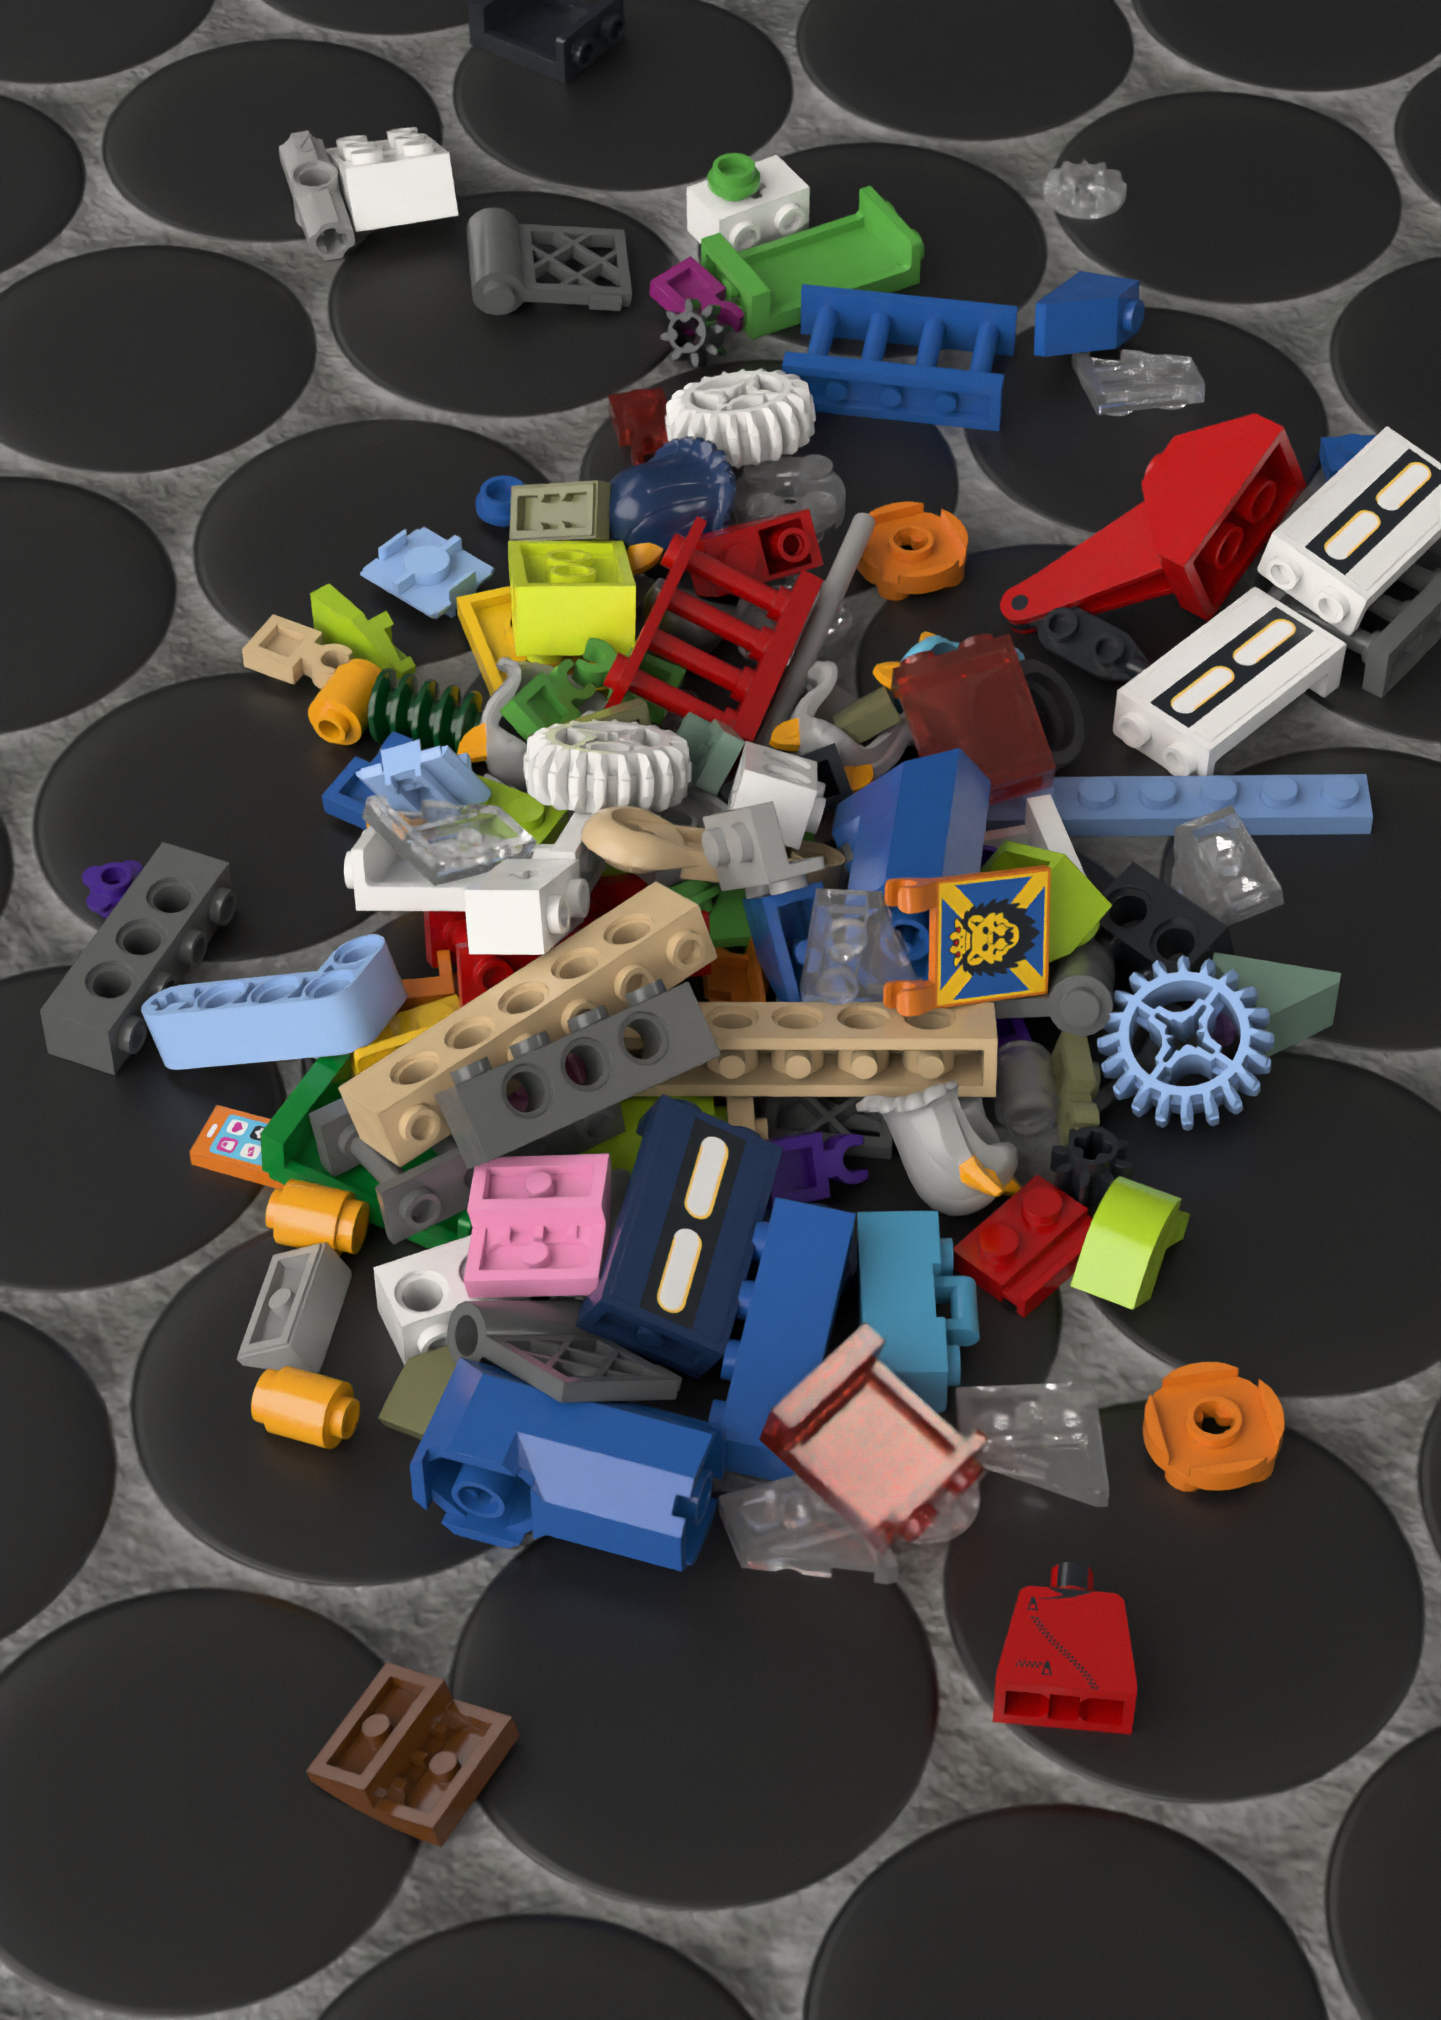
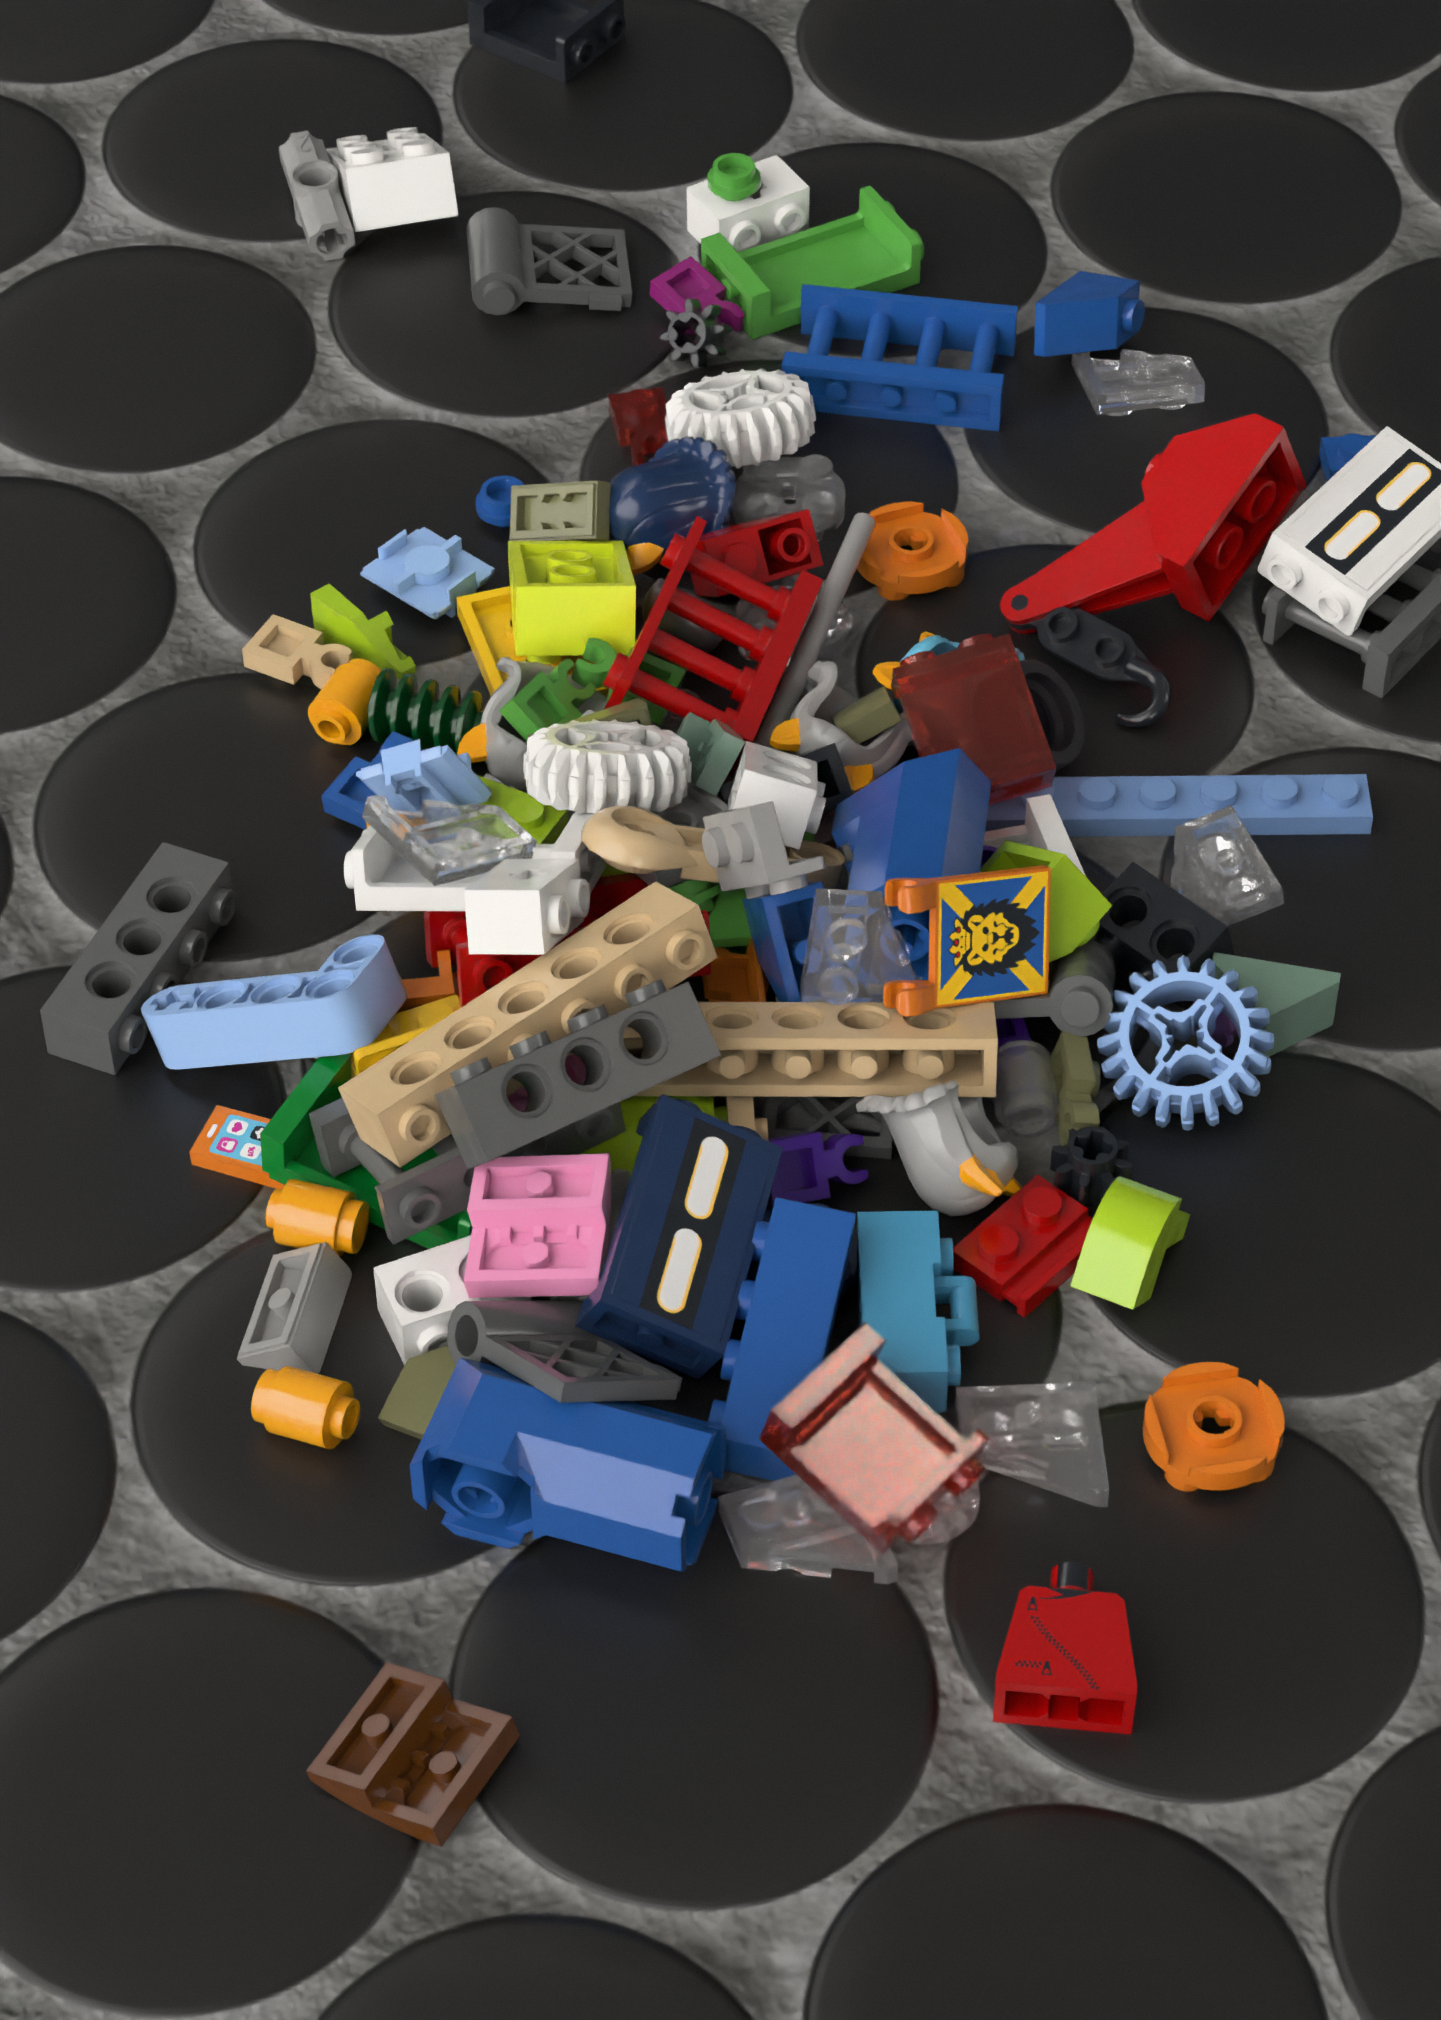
(109, 884): dark purple plate -> none
(1099, 193): clear gear -> none
(1225, 683): white panel -> none

